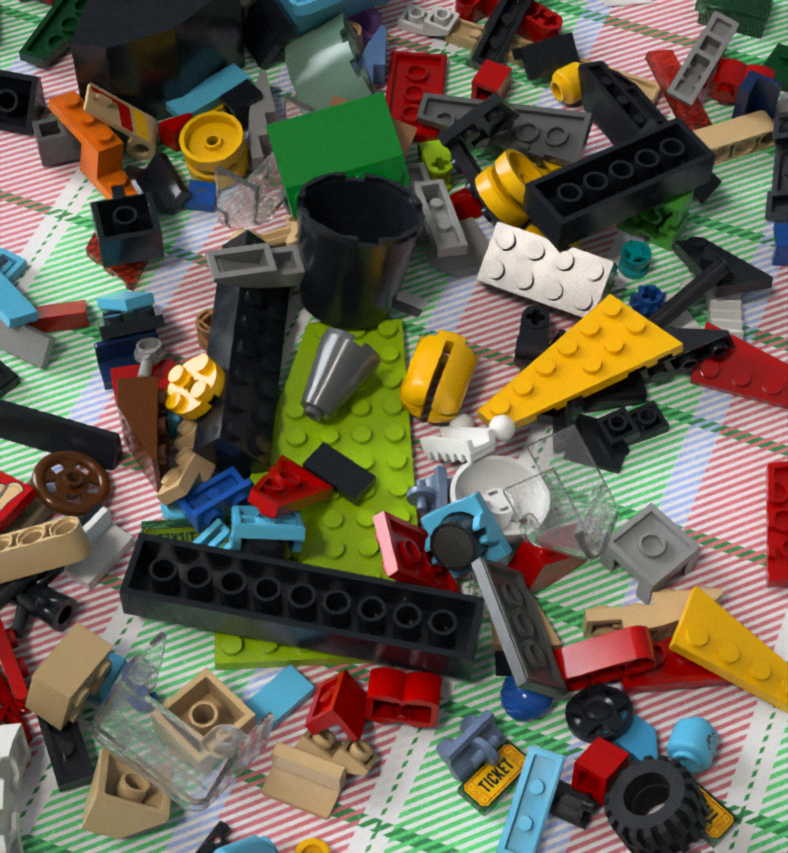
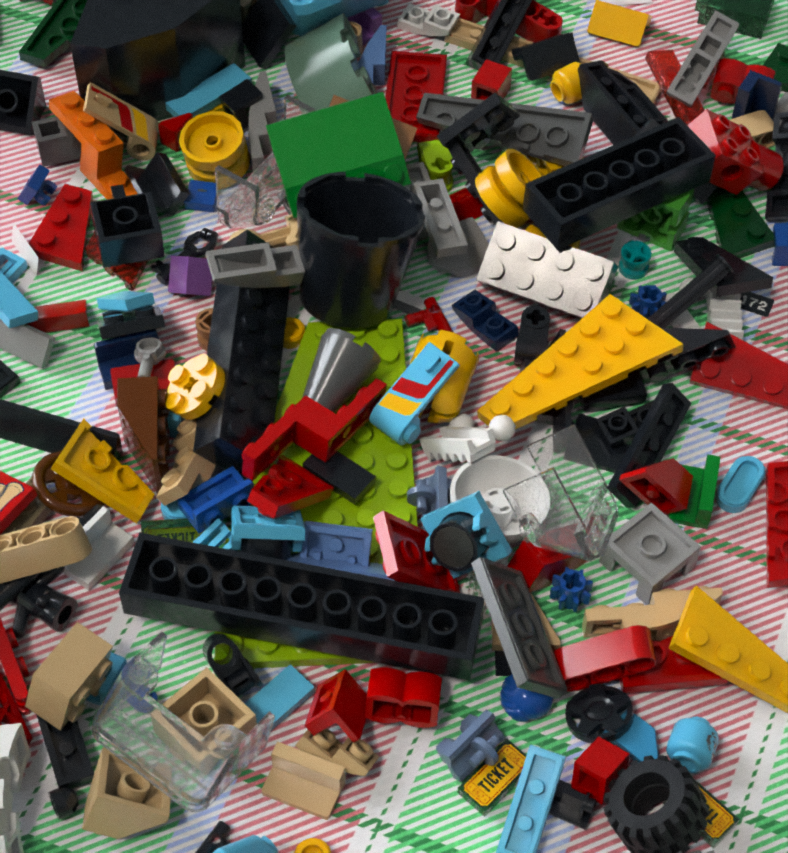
(25, 249): none -> white sticker
(35, 187): none -> blue tile
(63, 801): none -> black hinge
(64, 228): none -> red wing
(96, 471): none -> yellow wing
(189, 250): none -> black piece
(189, 276): none -> medium lavender panel
(232, 670): none -> black piece
(293, 333): none -> yellow tile
(312, 429): none -> red bracket
(338, 549): none -> medium blue bracket
(399, 408): none -> medium azure door
(431, 320): none -> red hose
(484, 321): none -> dark blue slope
(571, 589): none -> blue gear
(618, 23): none -> yellow panel
(651, 439): none -> black plate
(661, 483): none -> red slope
(701, 495): none -> green panel
(738, 157): none -> red brick
(738, 224): none -> dark green wing
(740, 484): none -> medium azure tile
(756, 303): none -> black sticker

